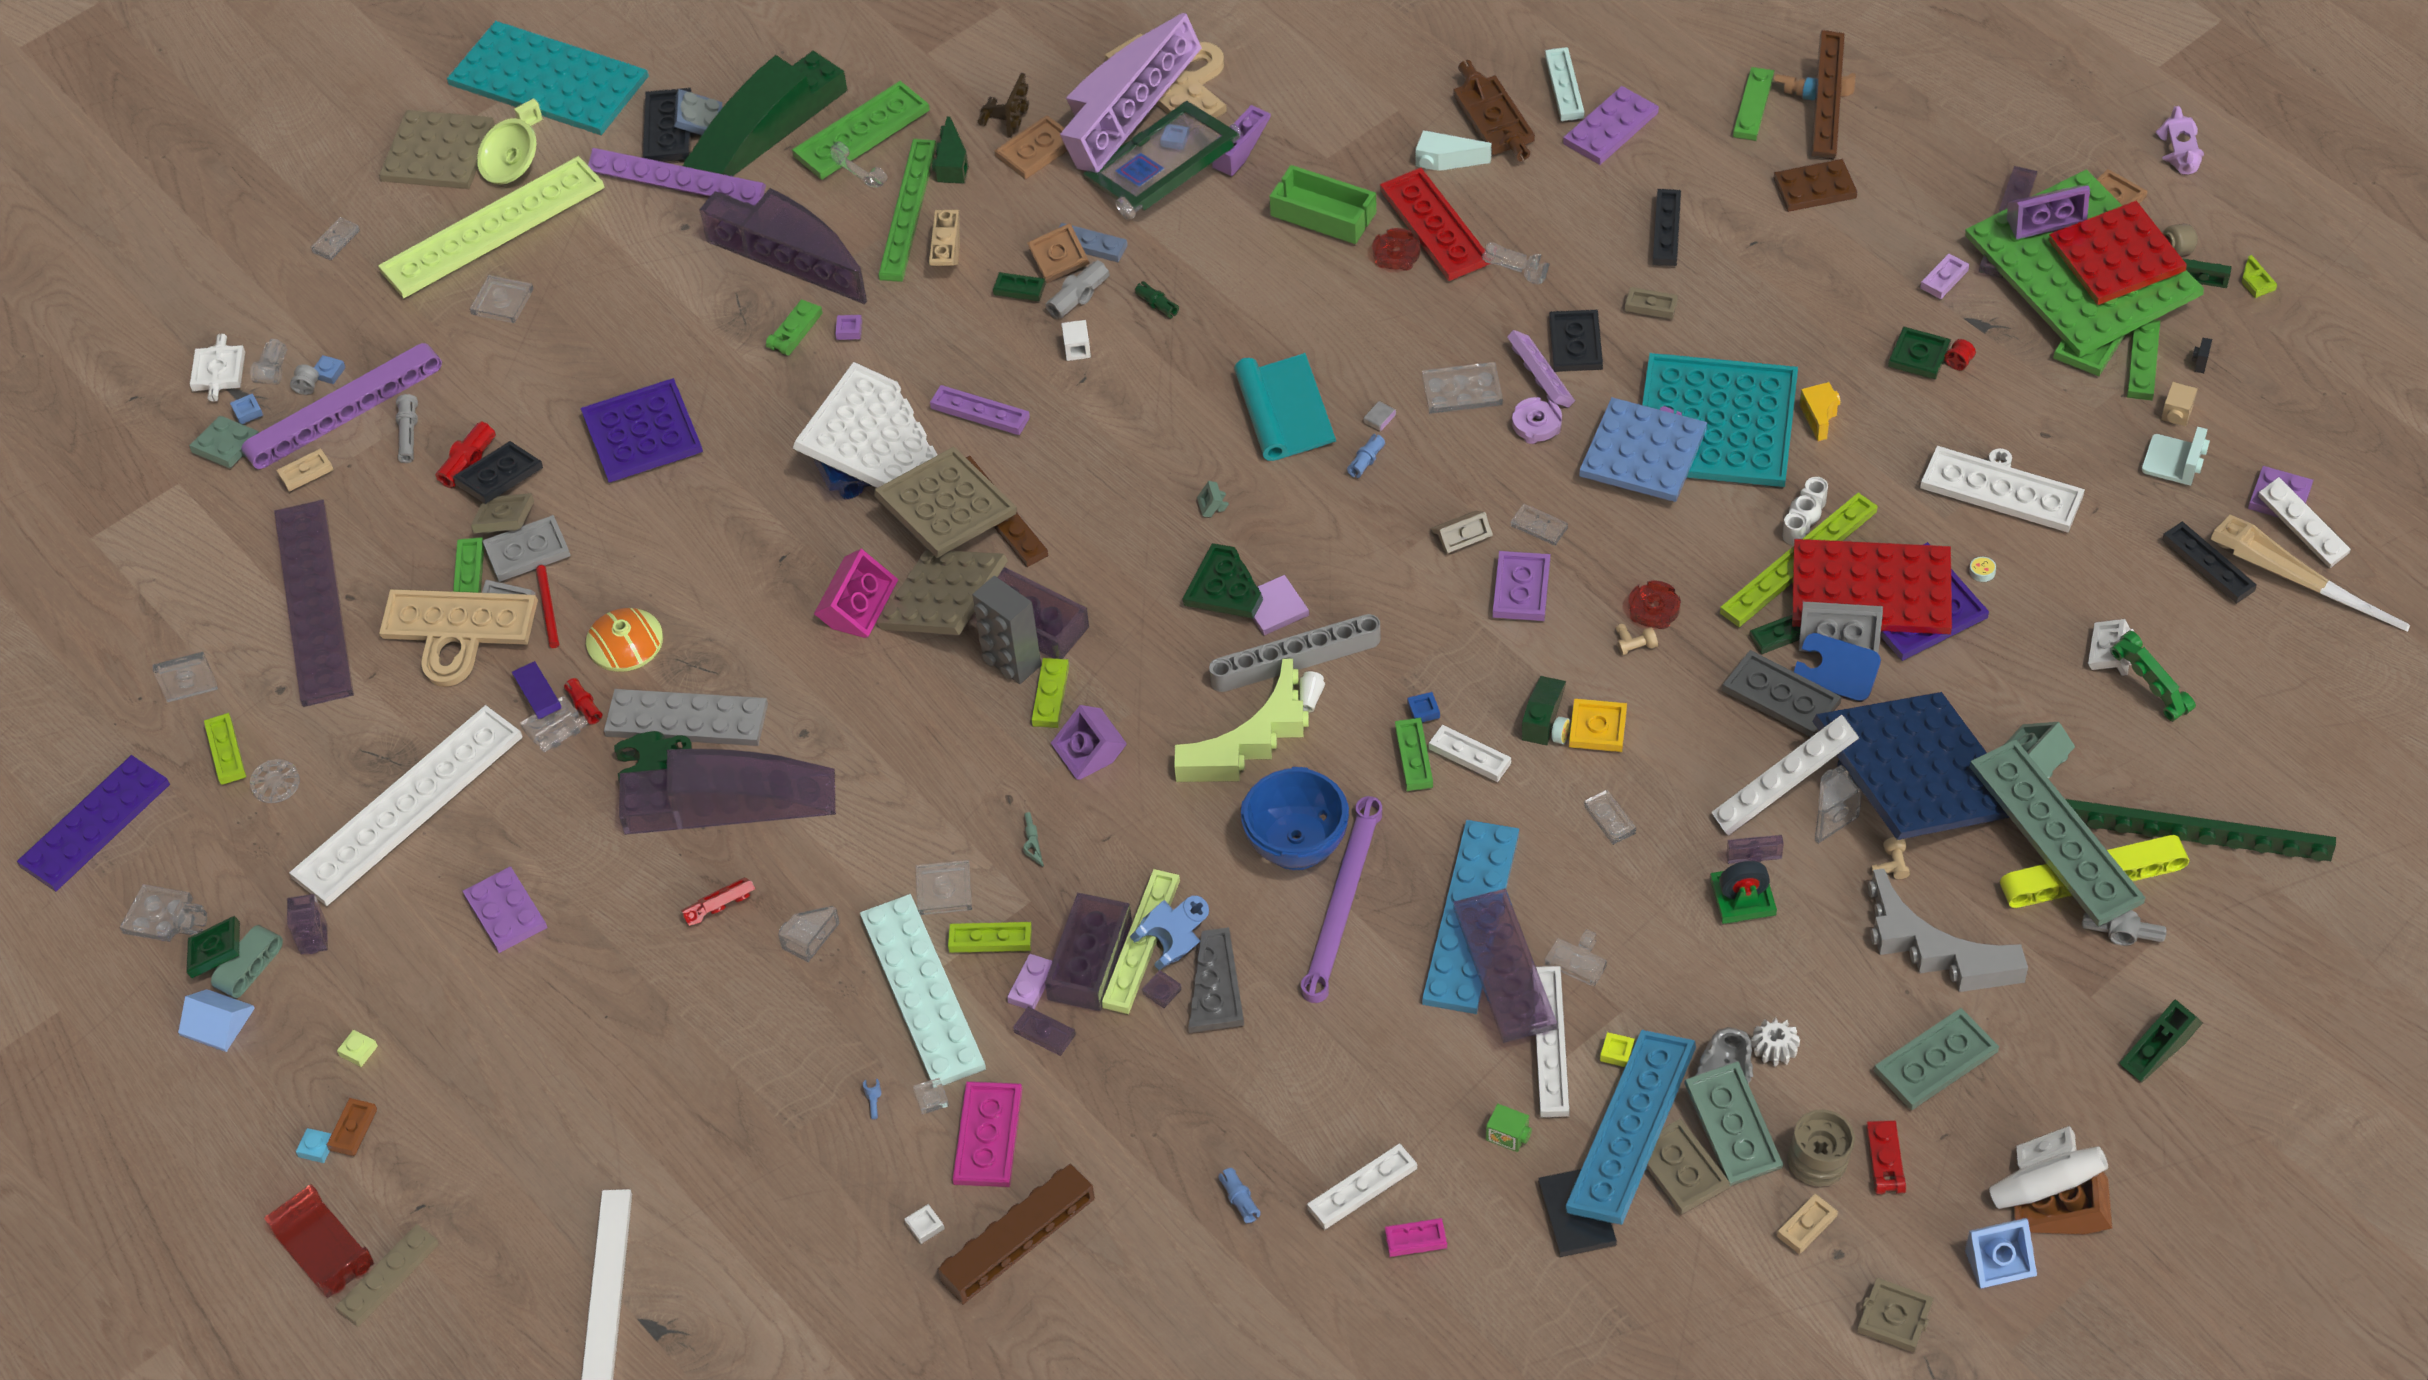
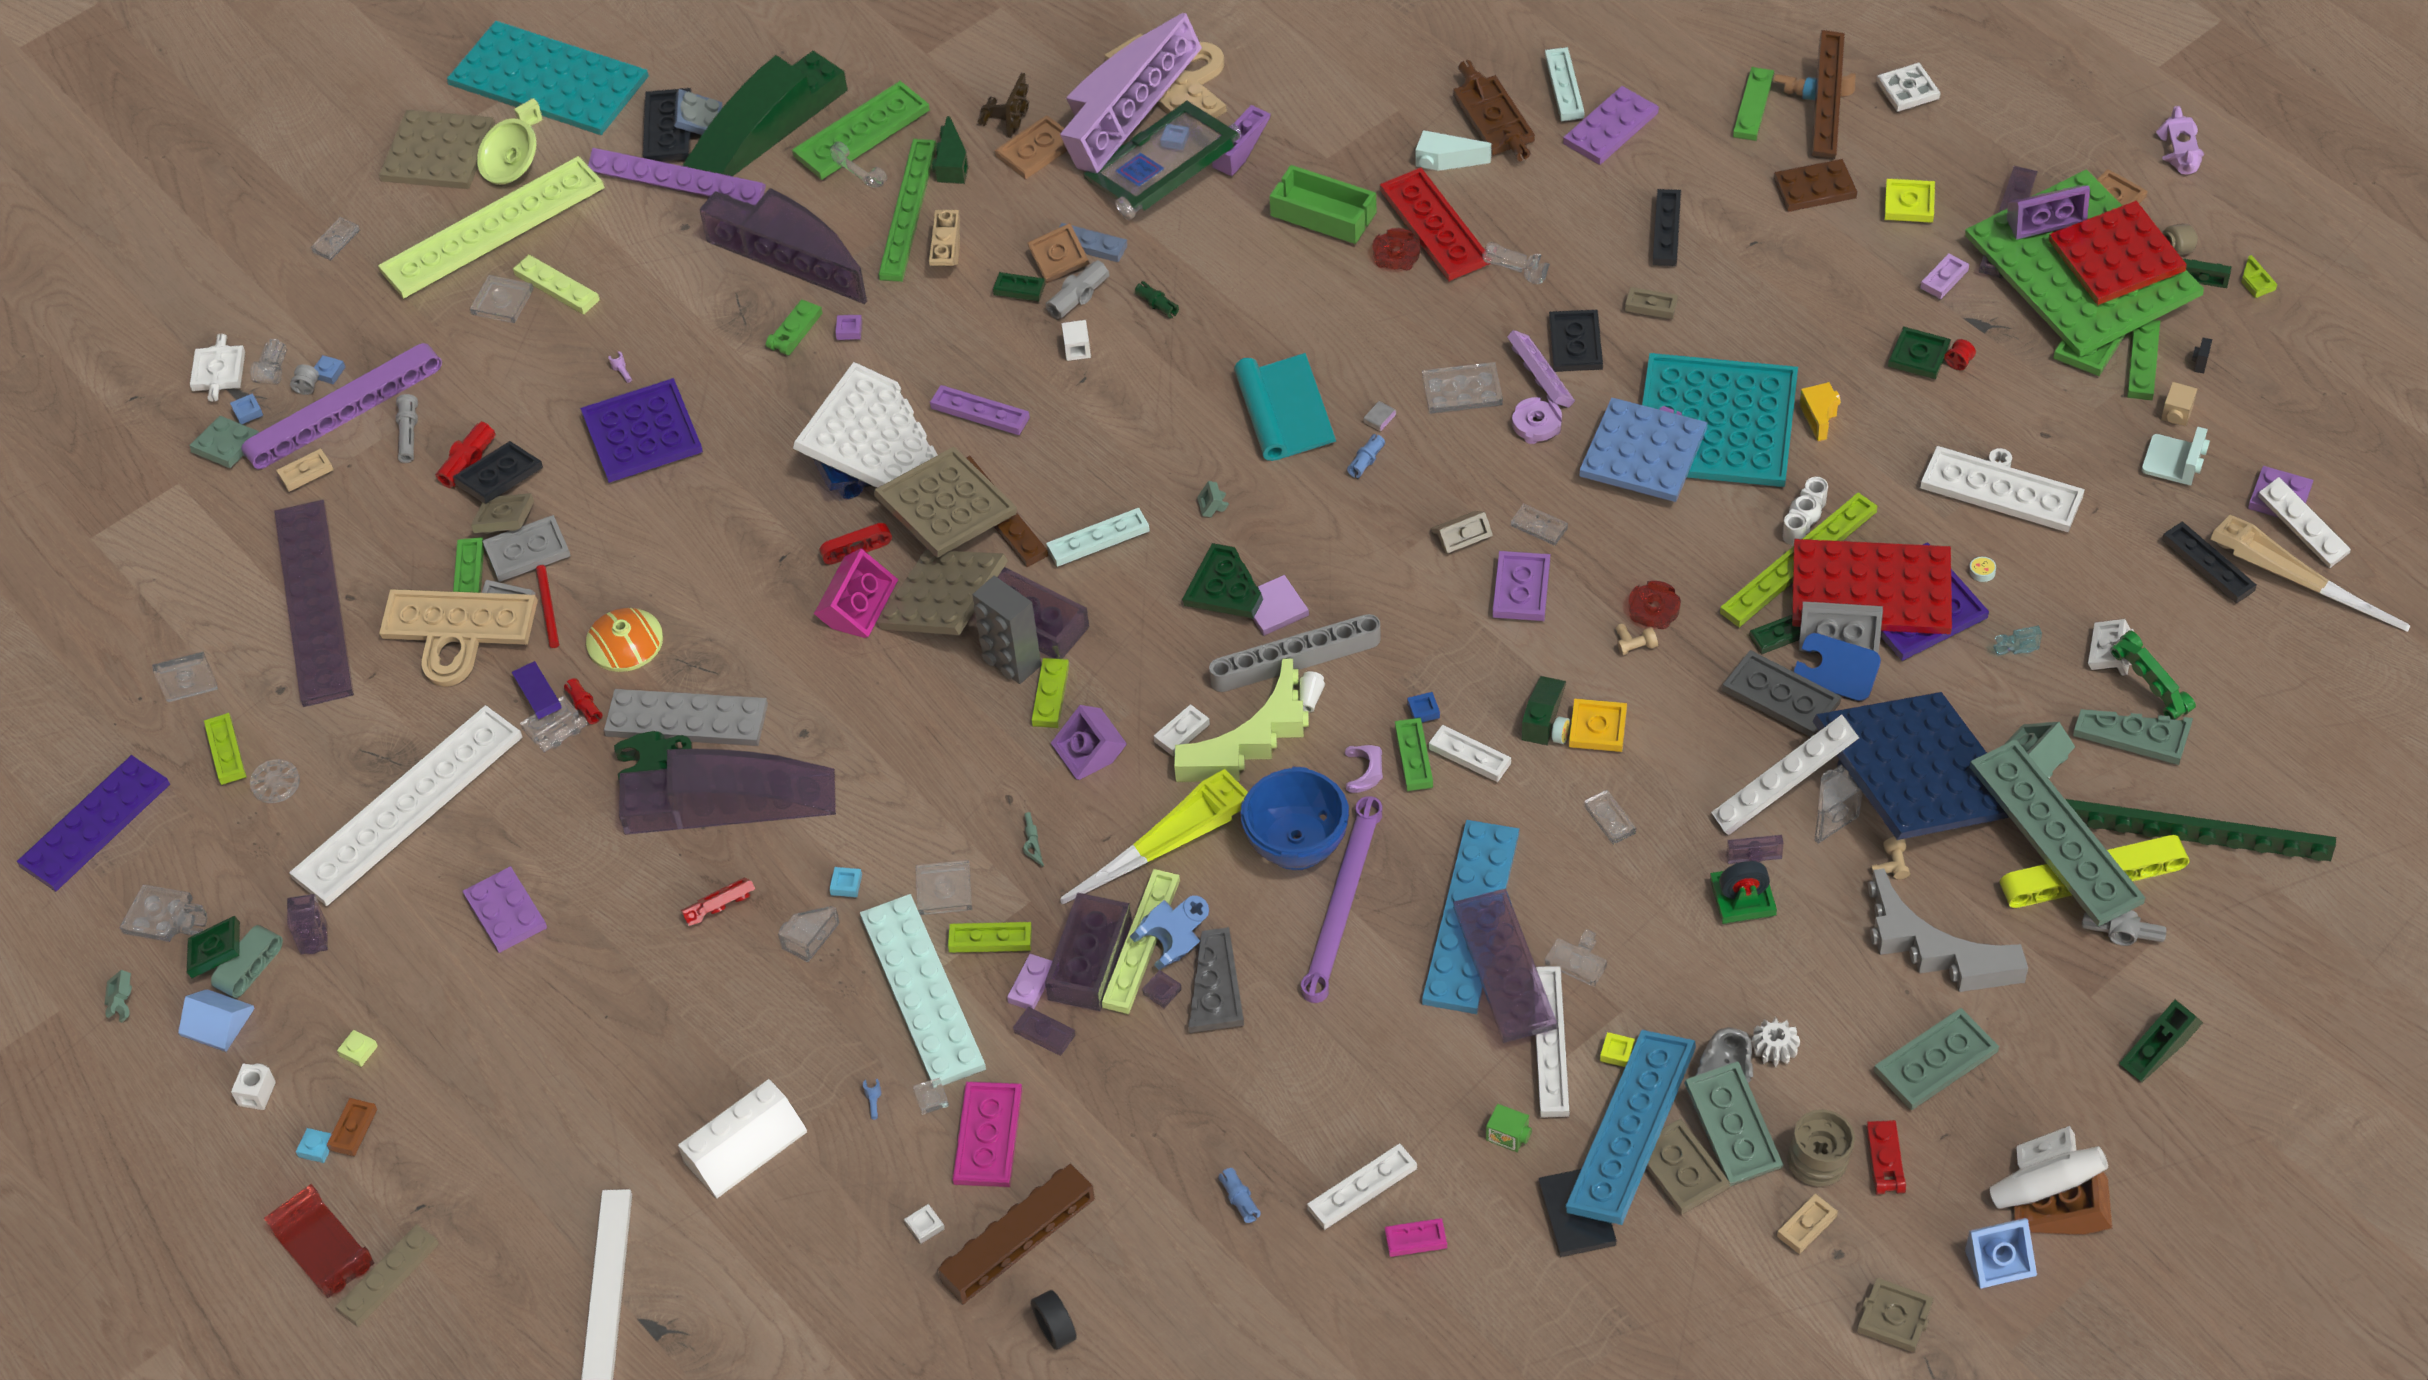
(117, 991): none -> sand green plate
(258, 1094): none -> white brick
(556, 284): none -> yellowish green plate
(619, 365): none -> lavender hand
(742, 1138): none -> white slope
(834, 551): none -> red beam
(845, 882): none -> medium azure plate
(1053, 1319): none -> black tyre
(1097, 537): none -> light aqua plate
(1181, 729): none -> white plate
(1201, 811): none -> neon yellow plate
(1374, 771): none -> lavender helmet
(1908, 87): none -> white piece
(1909, 200): none -> neon yellow plate
(2022, 641): none -> clear light blue plate
(2150, 737): none -> sand green wing

